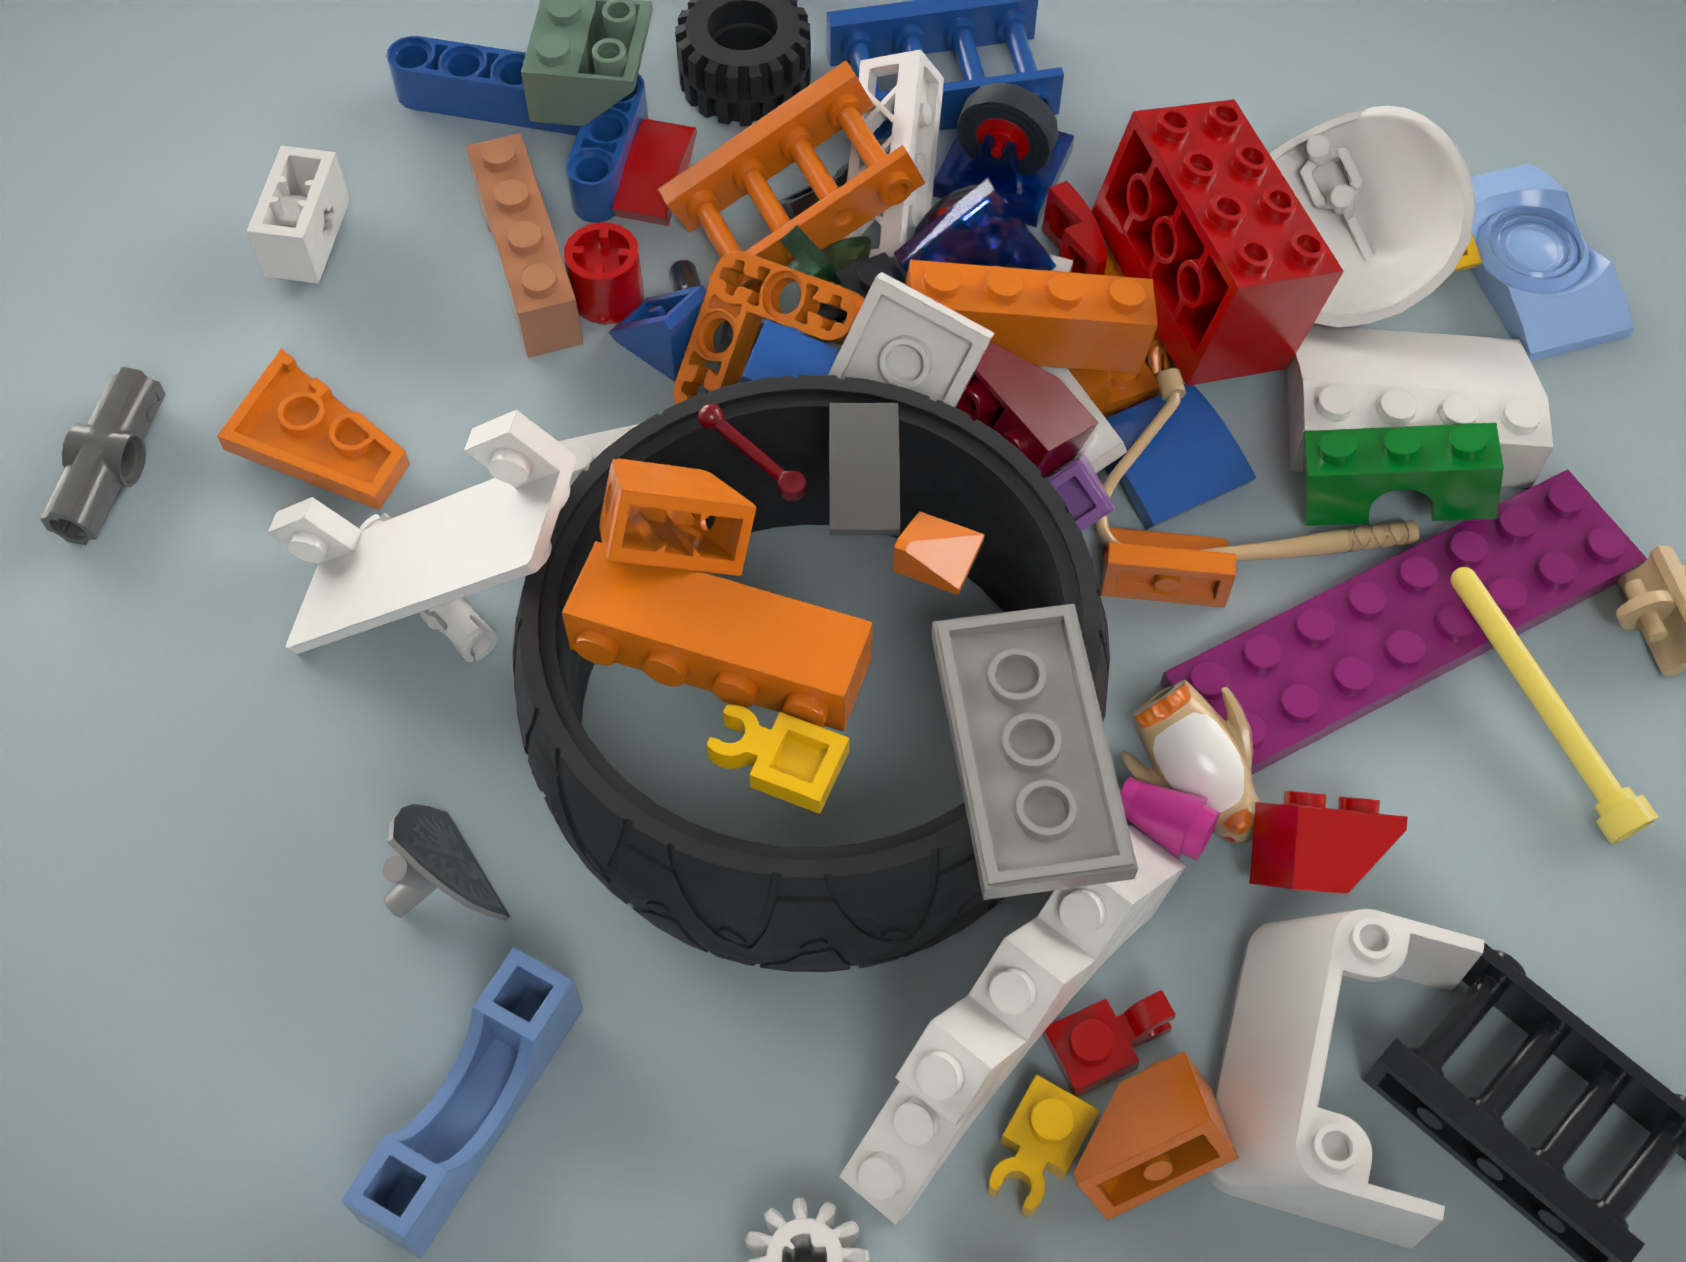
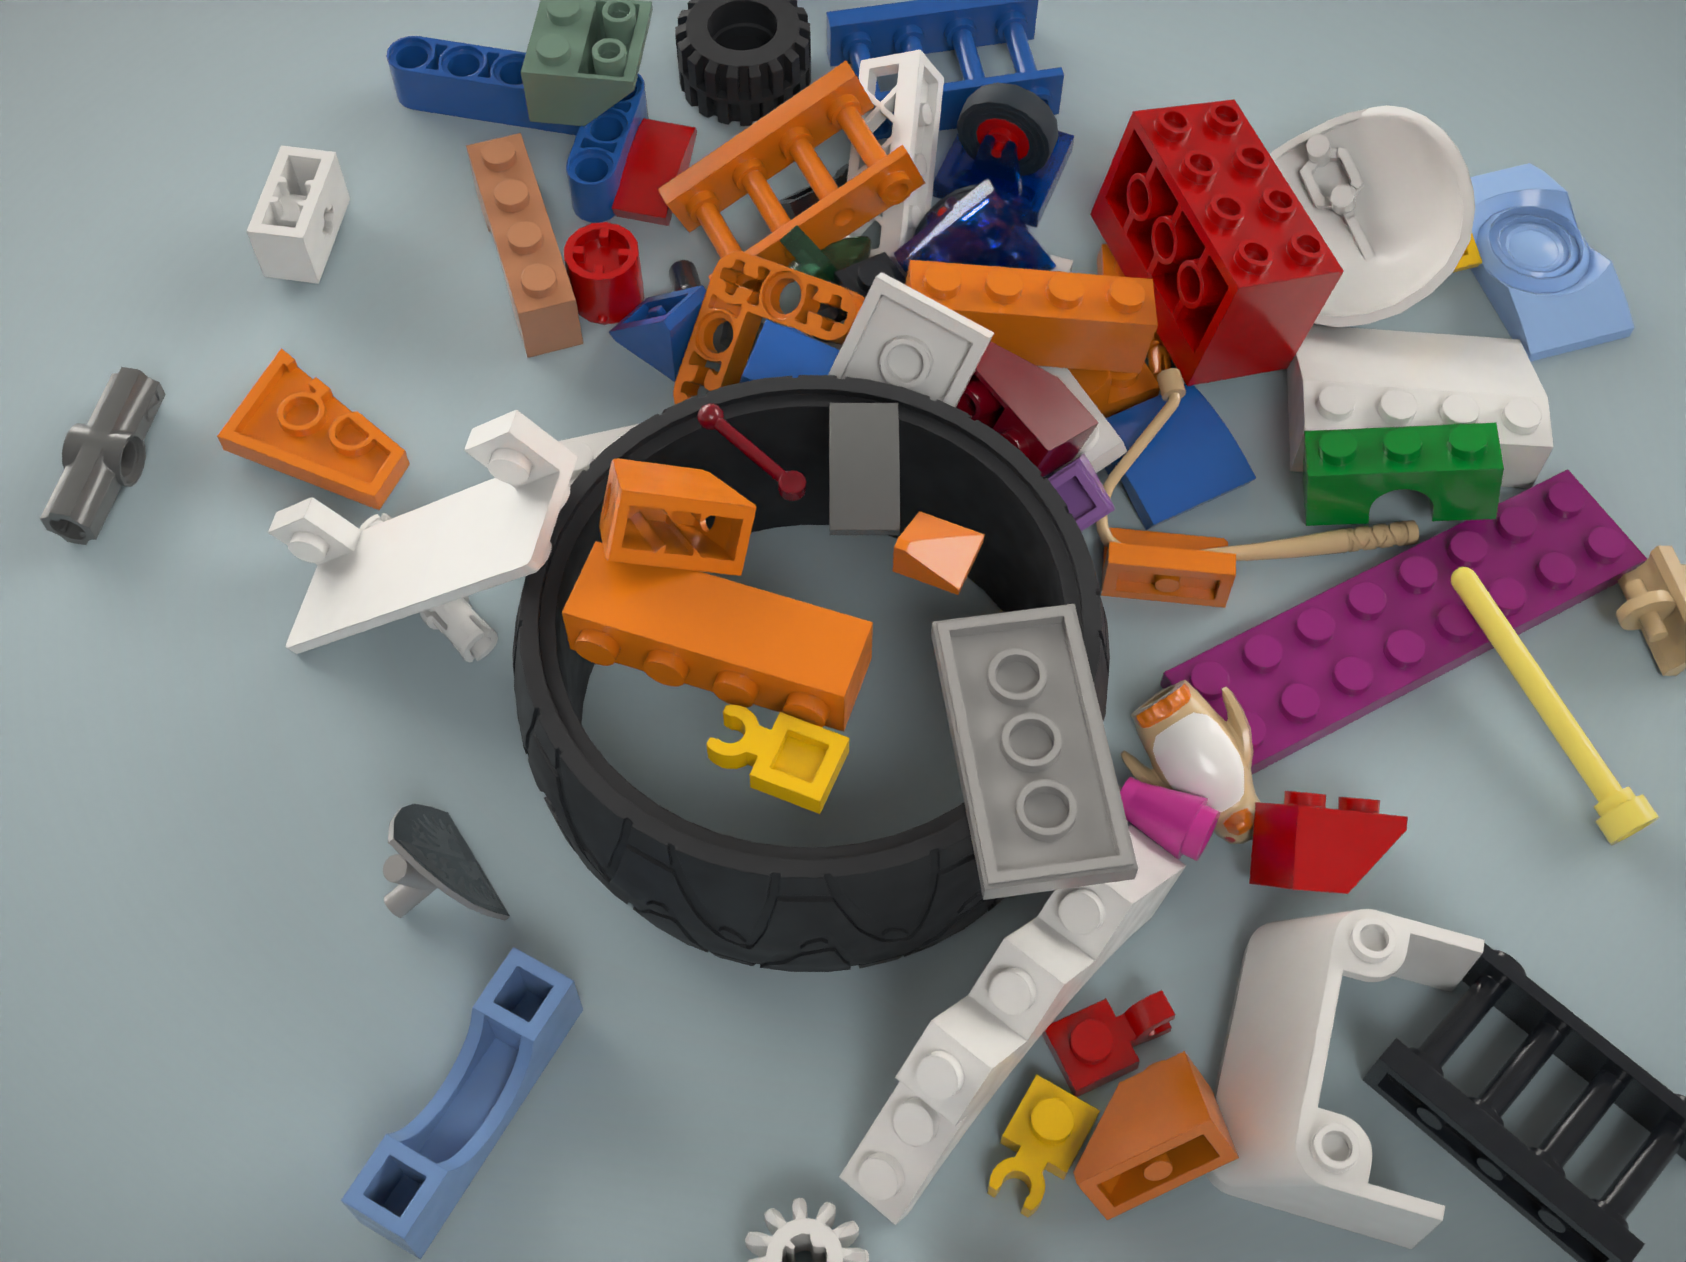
(1074, 230): red slope -> none

